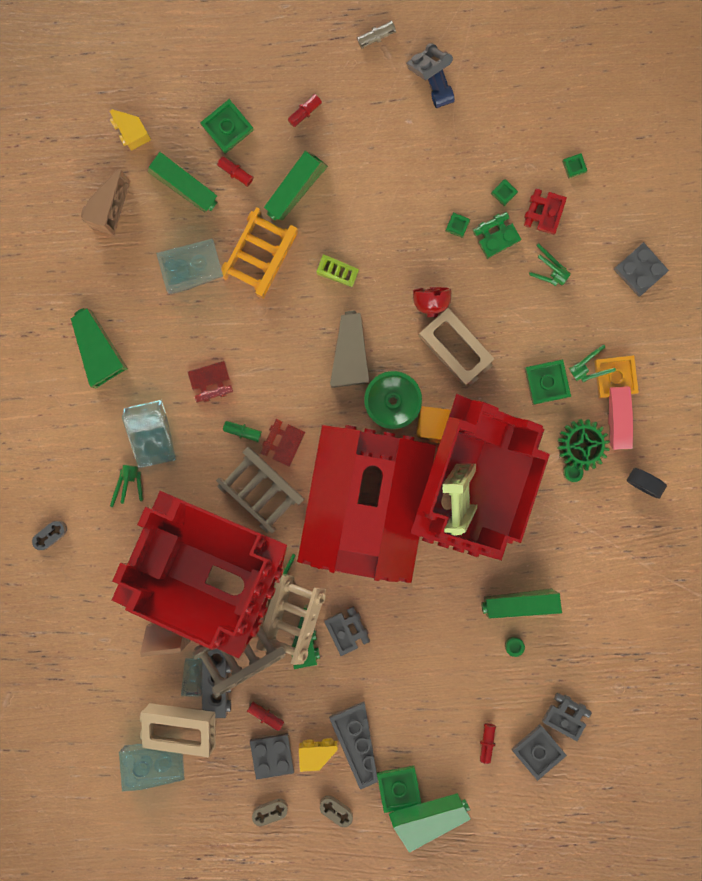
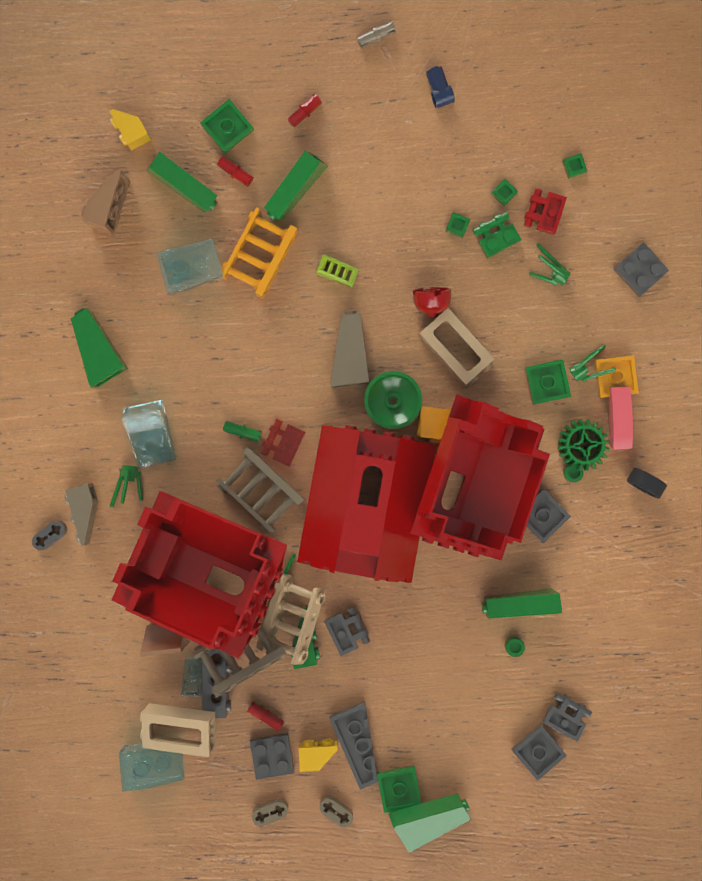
(83, 507): none -> dark tan slope
(208, 376): clear red plate -> none
(424, 66): dark grey plate -> none
(458, 487): yellowish green fence -> none
(487, 743): red axle -> none
(546, 516): none -> dark grey plate

